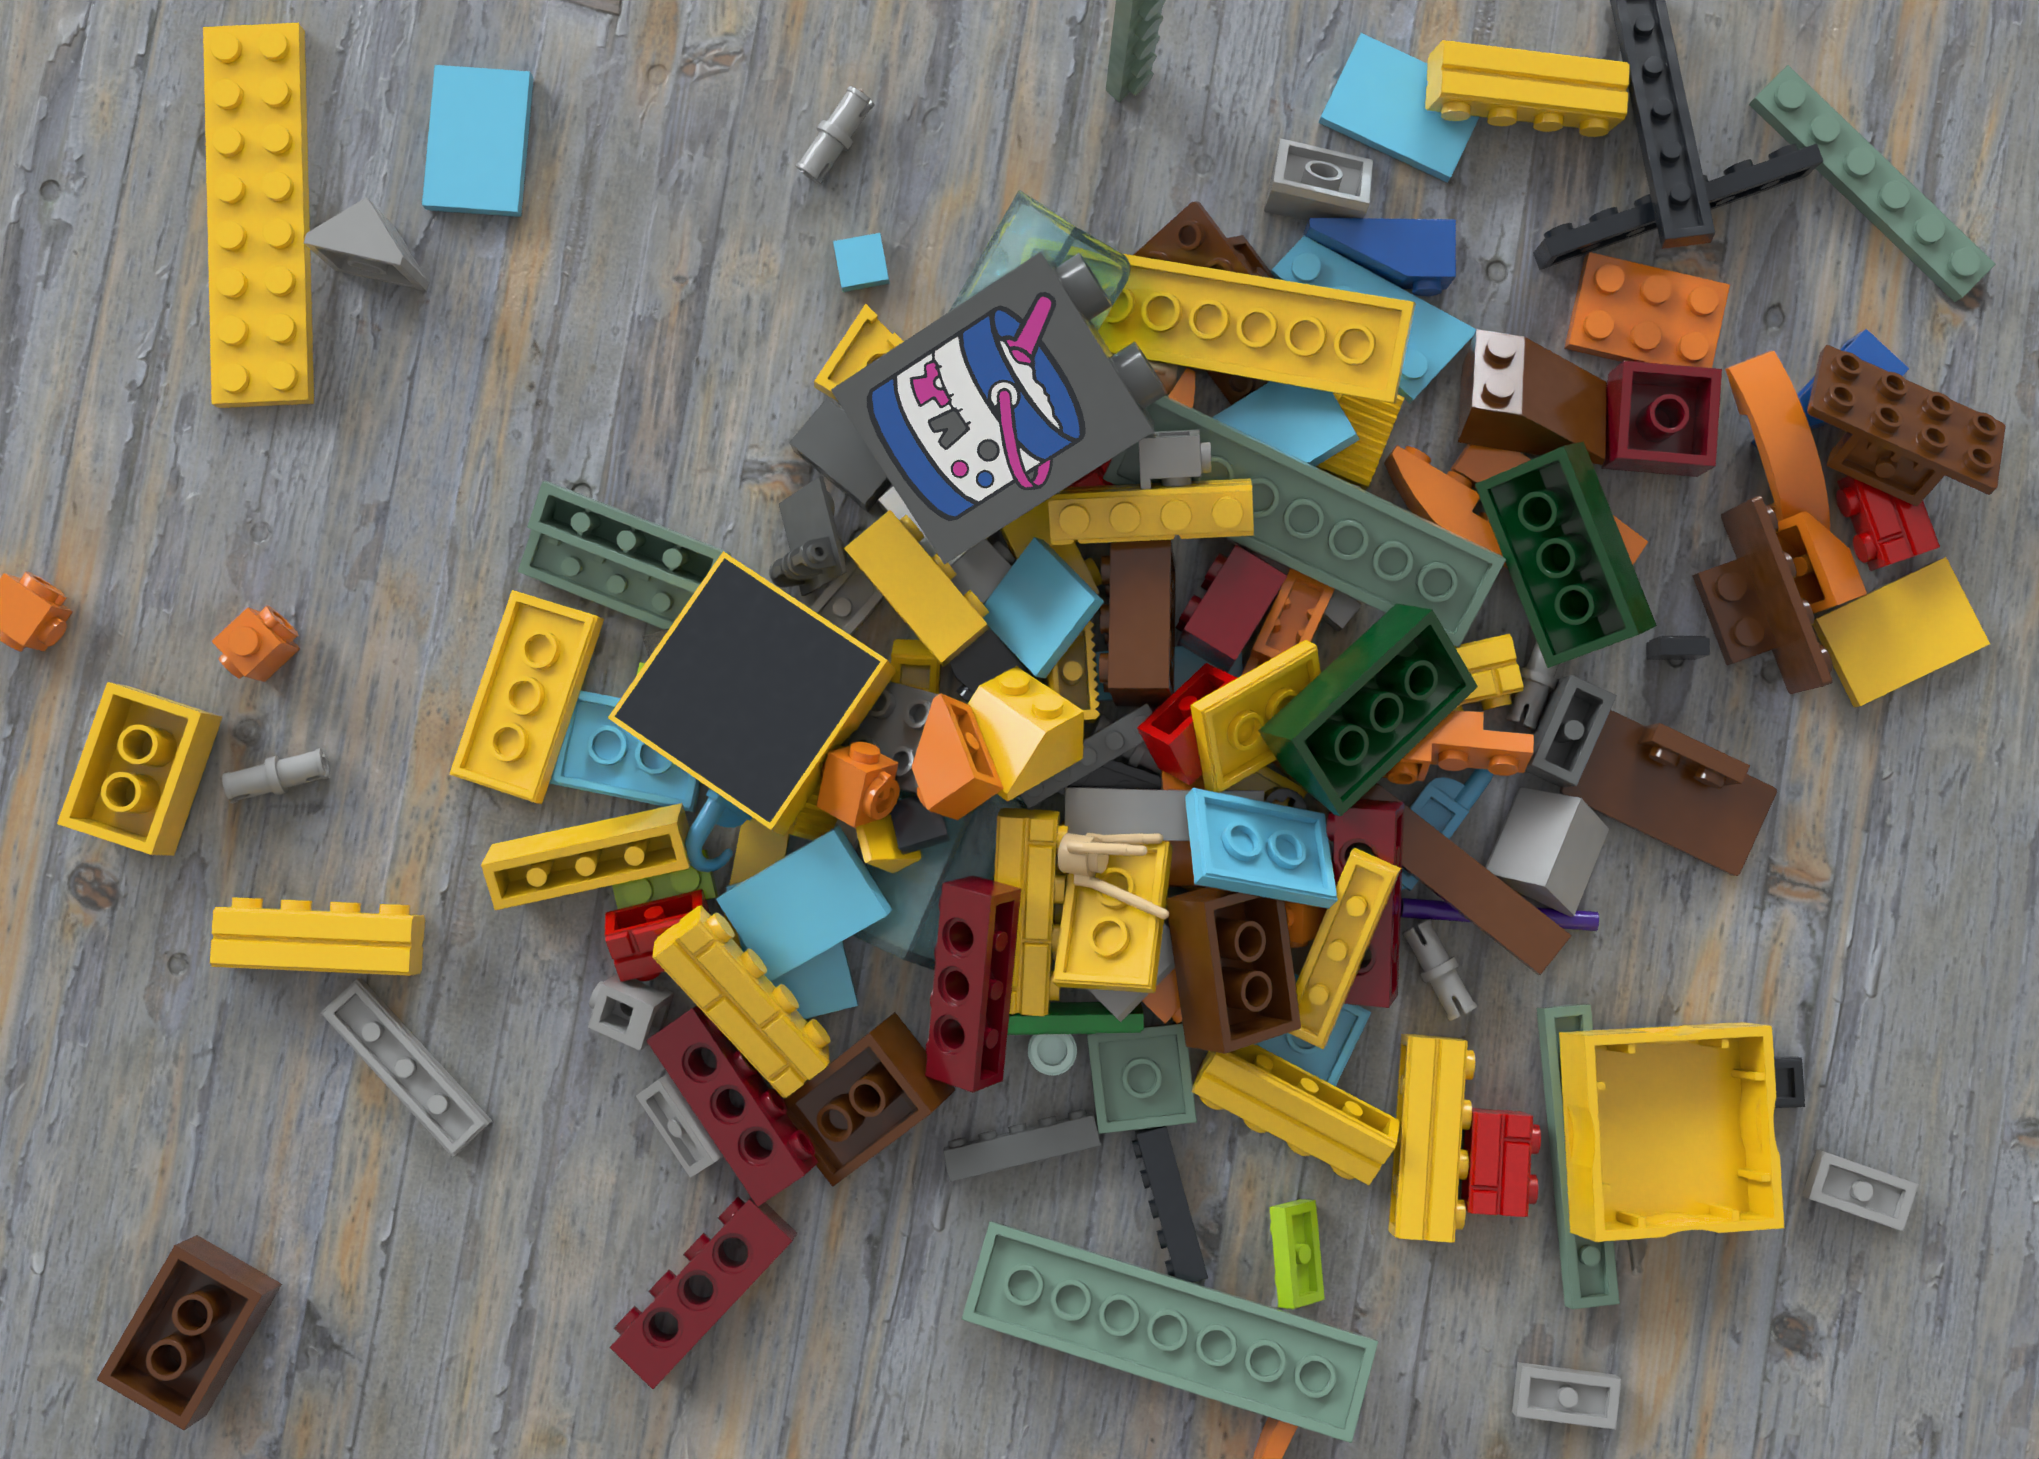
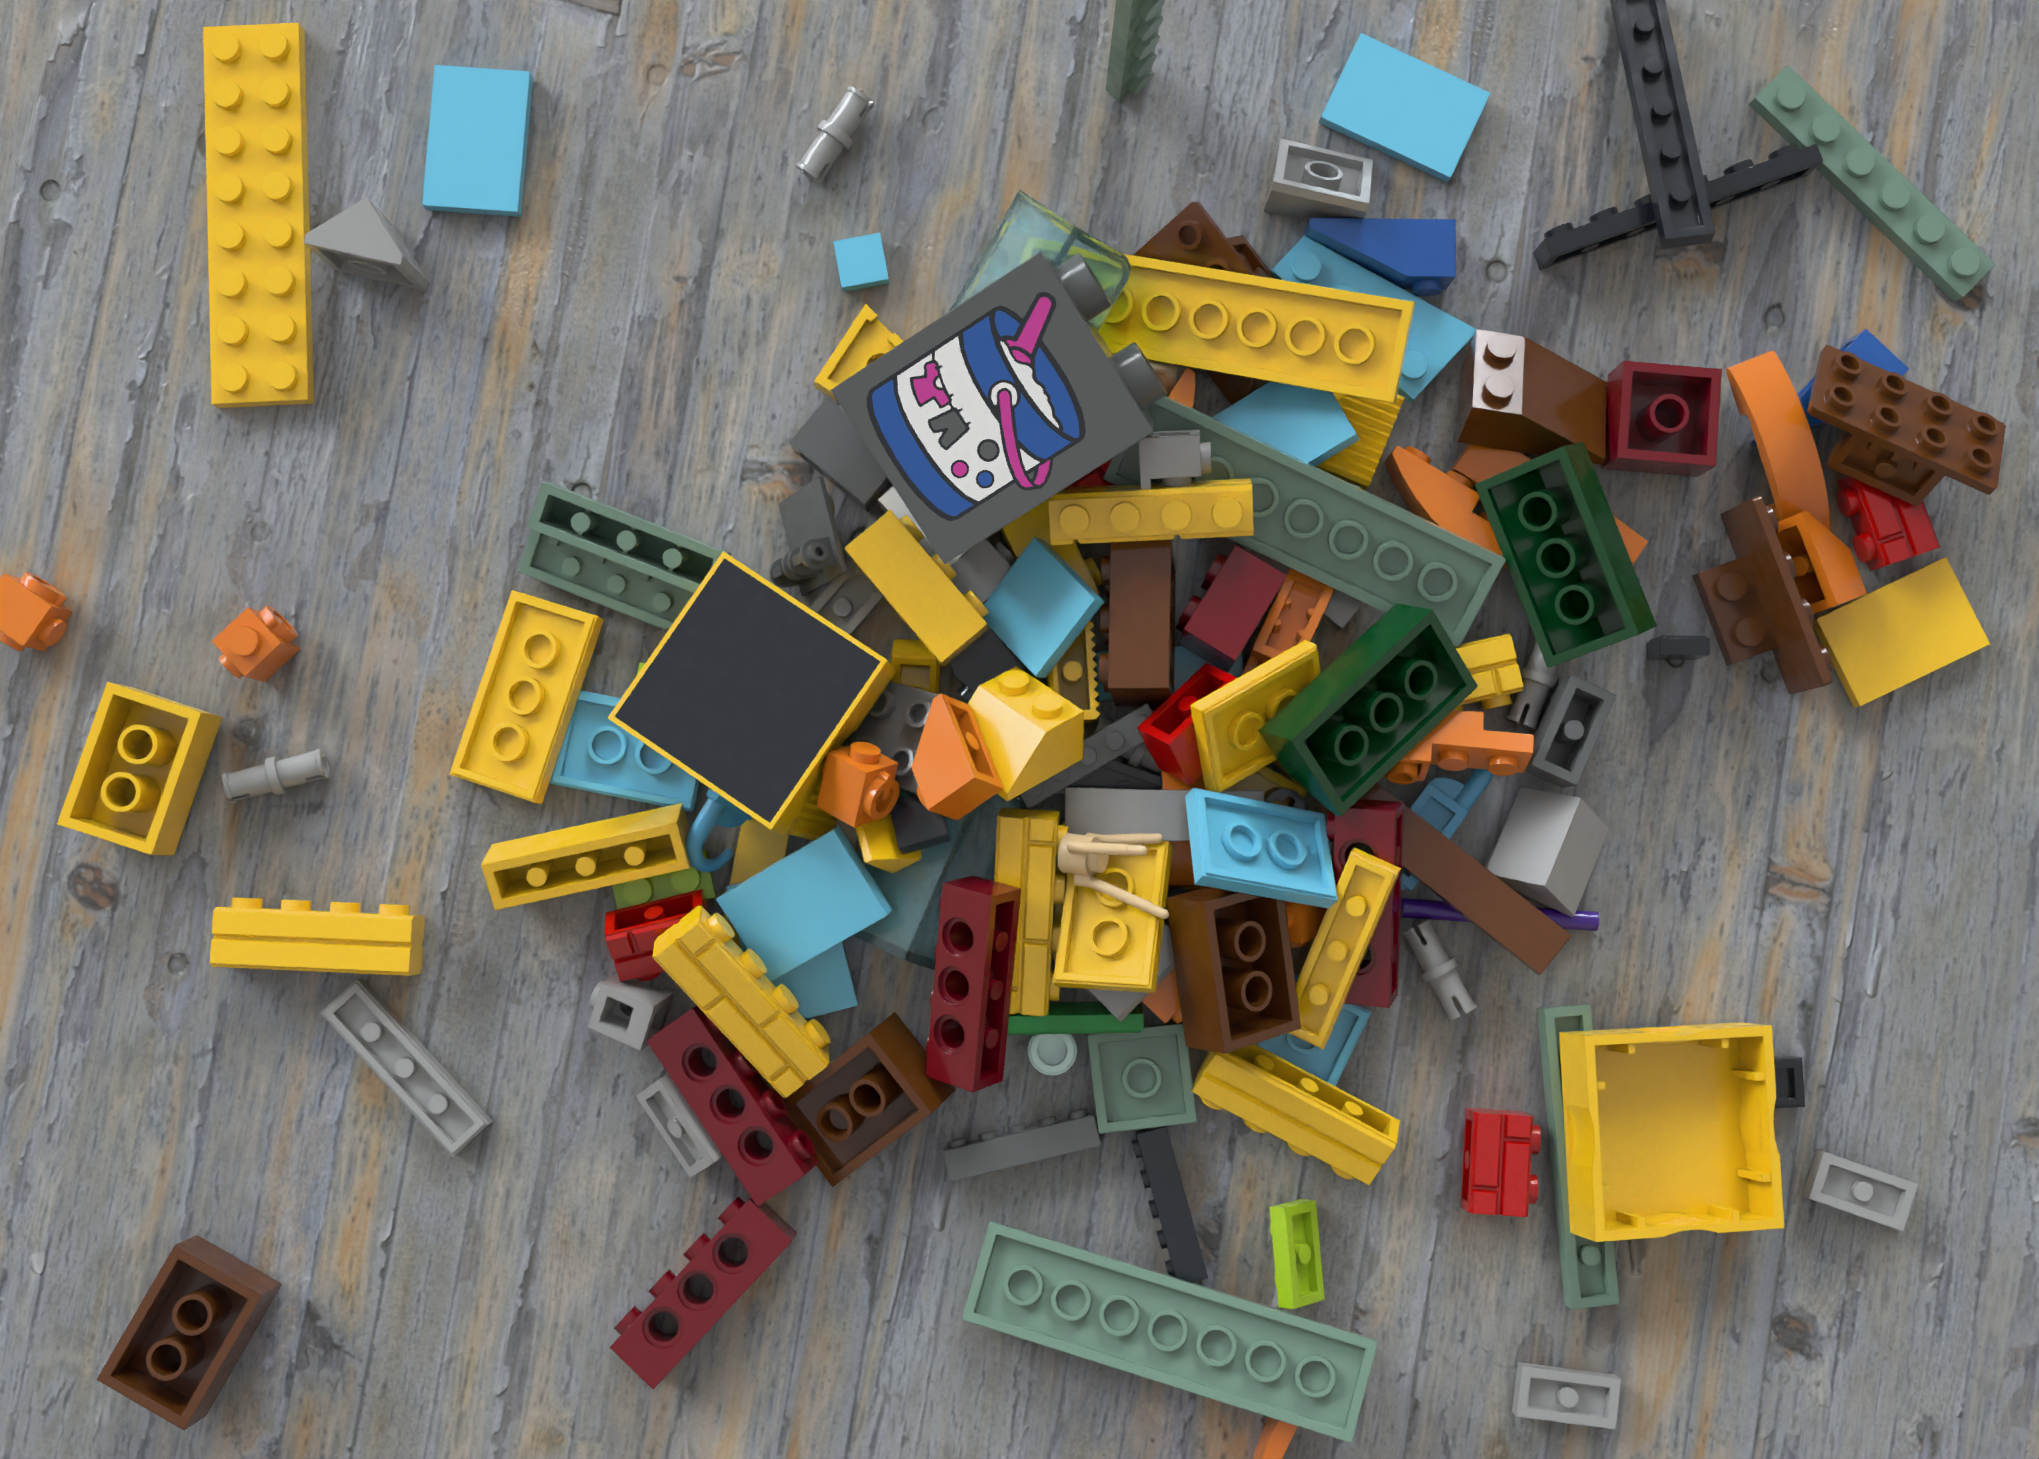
(1429, 1139): yellow brick -> none
(1526, 87): yellow brick -> none
(1645, 313): orange plate -> none
(1675, 791): reddish brown bracket -> none

